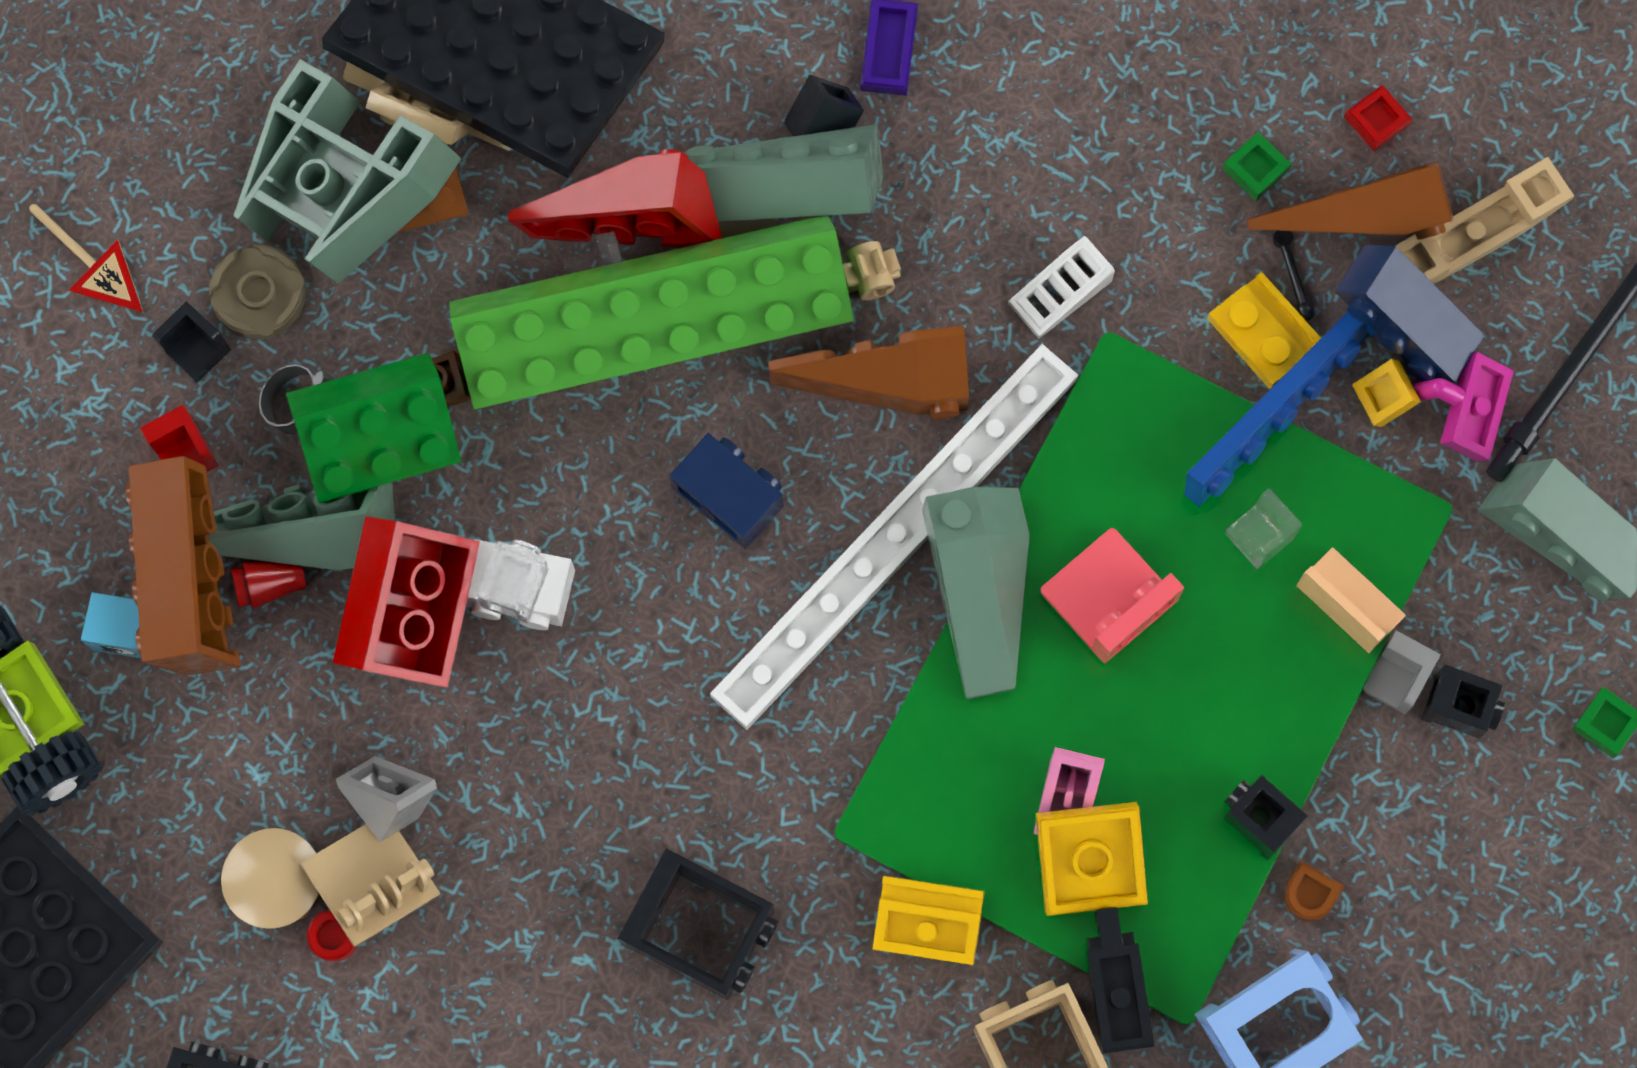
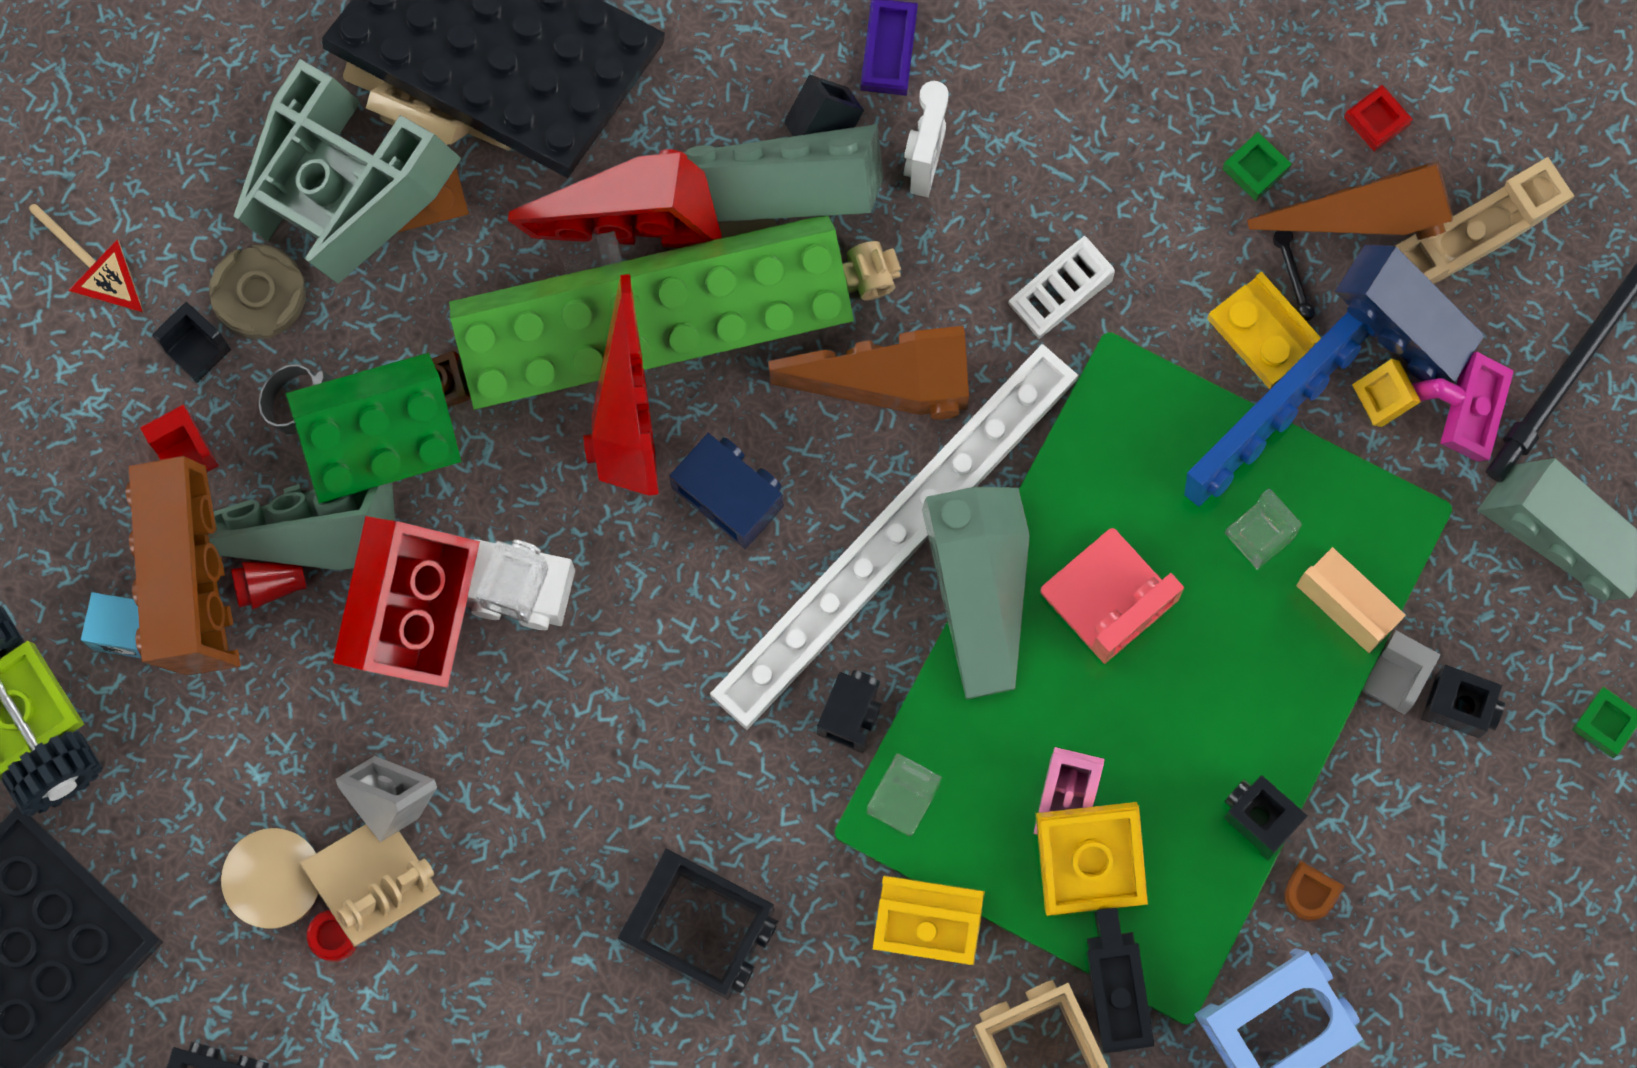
(621, 416): none -> red wedge
(850, 710): none -> black brick
(904, 795): none -> clear panel
(925, 144): none -> white plate

